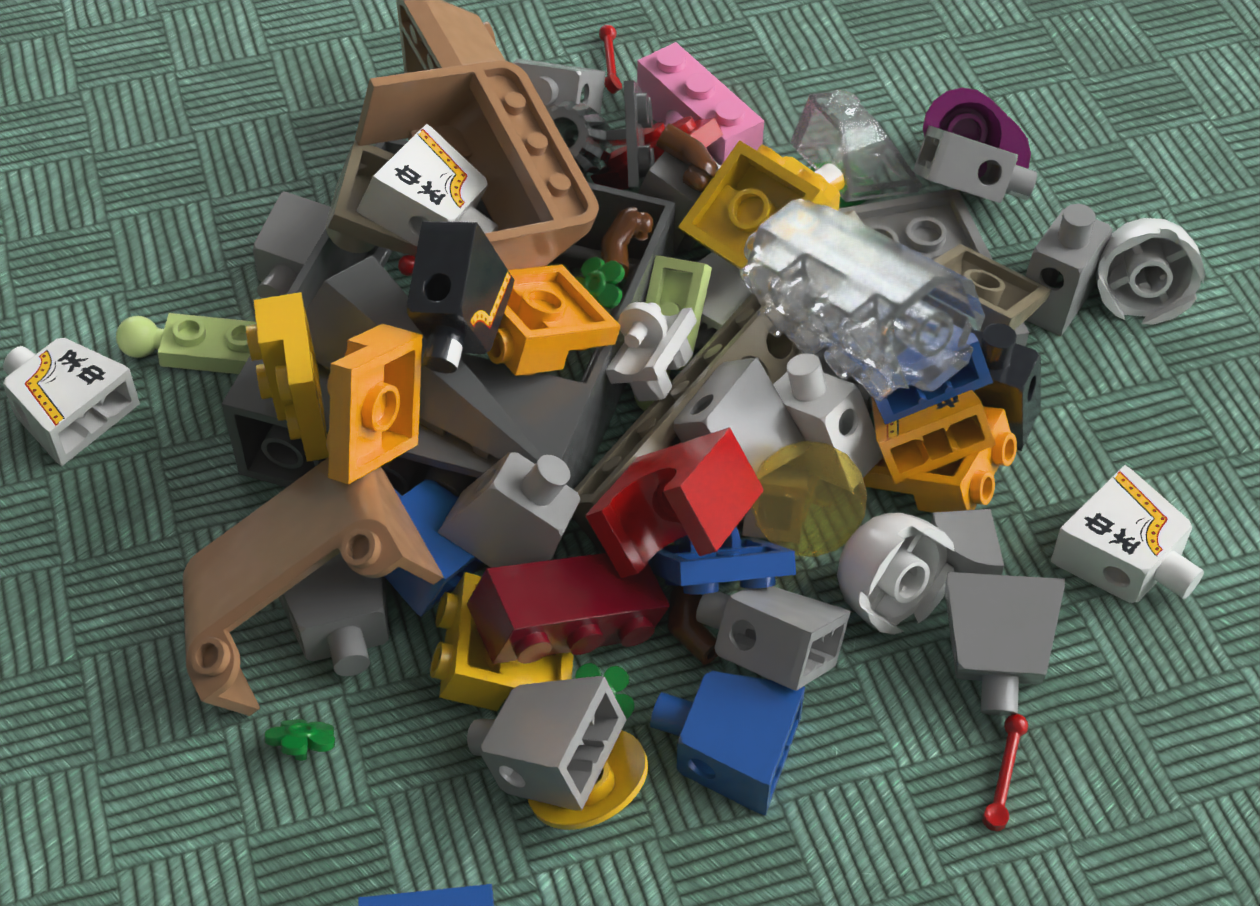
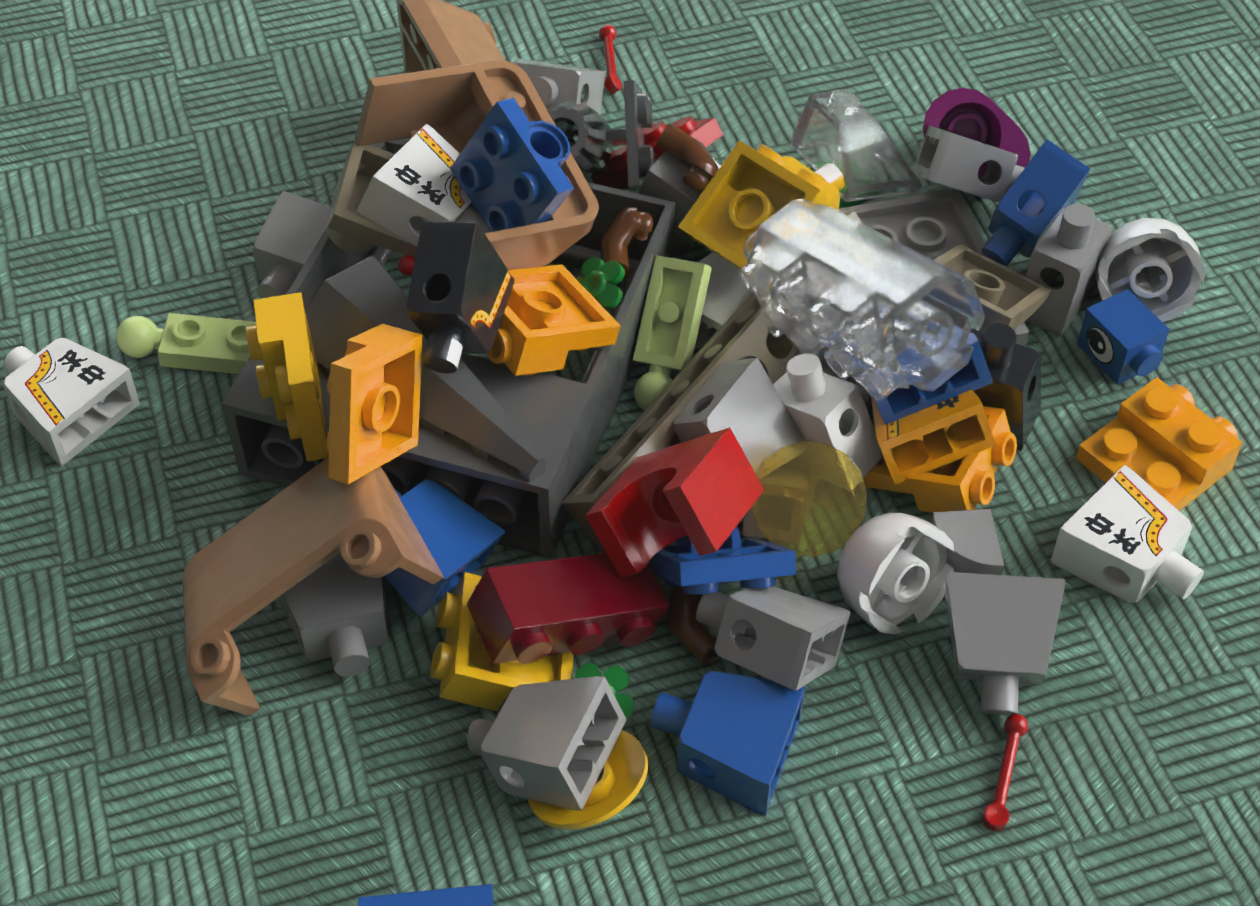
(297, 736): green plant -> none
(514, 168): none -> blue plate
(514, 511): light grey torso -> none
(650, 348): white hips -> none
(686, 88): bright pink arch -> none
(1033, 203): none -> blue torso
(1123, 337): none -> blue brick
(1164, 443): none -> light orange plate

